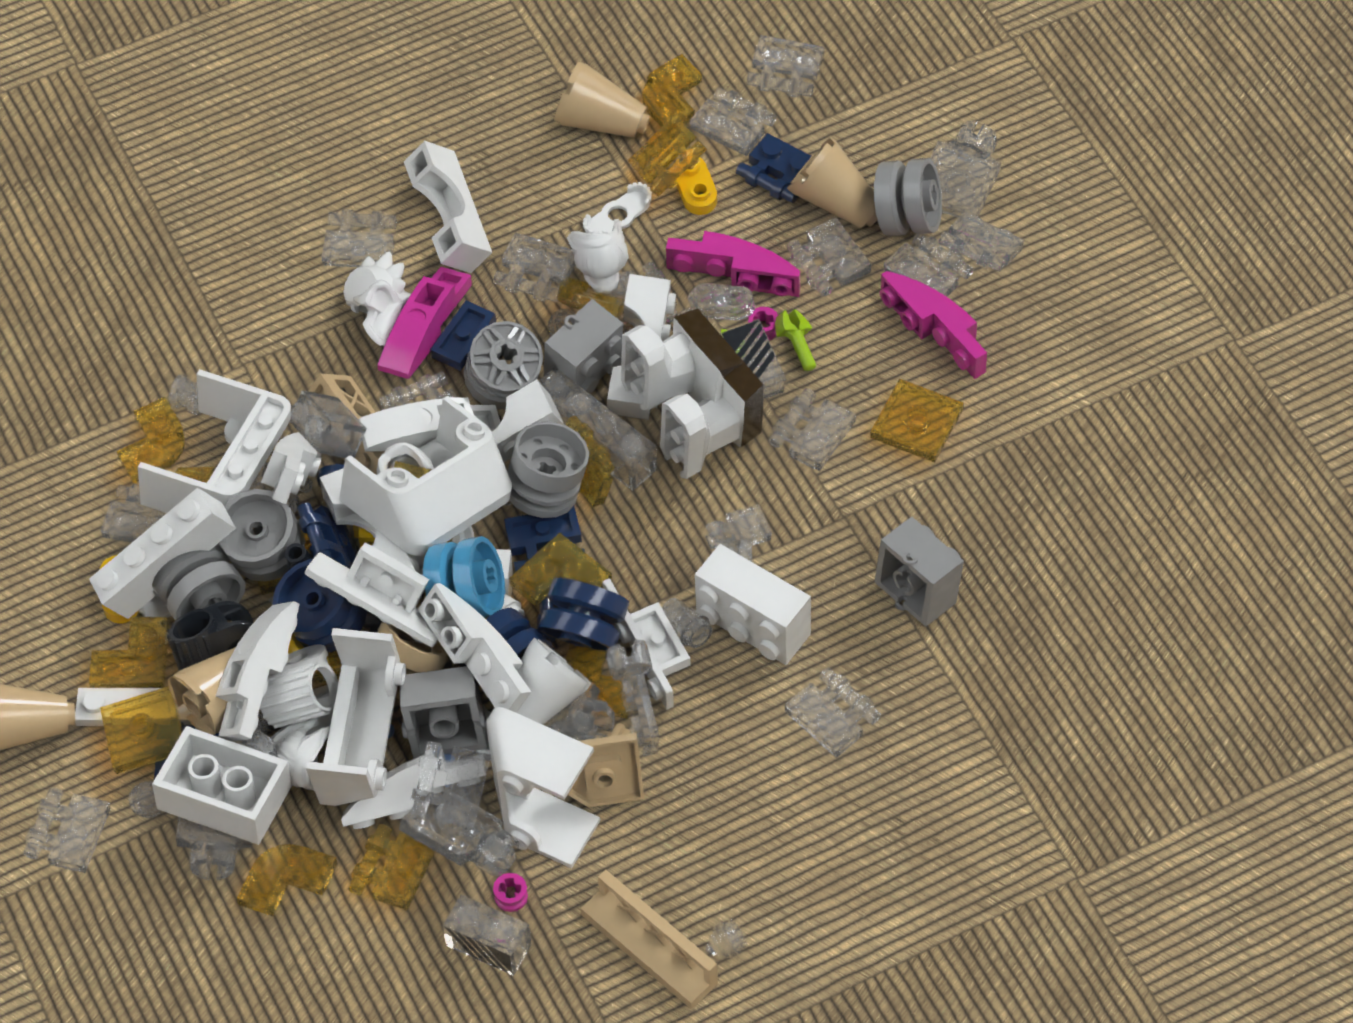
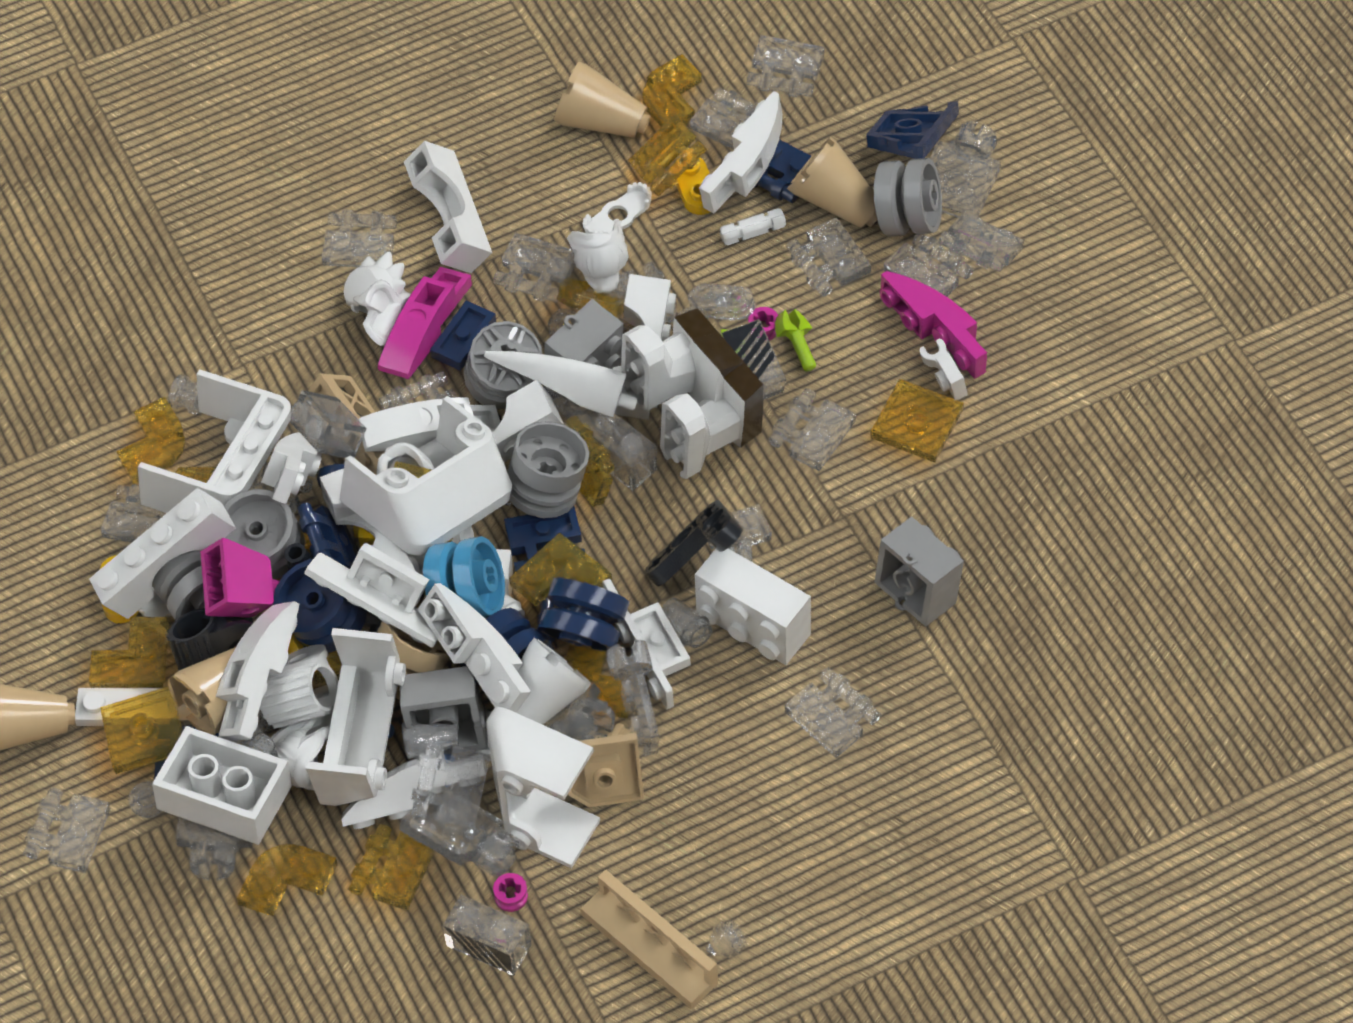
(236, 580): none -> dark pink torso
(416, 738): none -> clear cone
(579, 381): none -> white piece
(712, 525): none -> black beam
(736, 258): dark pink slope -> none
(752, 226): none -> white axle
(753, 150): none -> white slope
(911, 130): none -> dark blue wing
(948, 375): none -> white plate

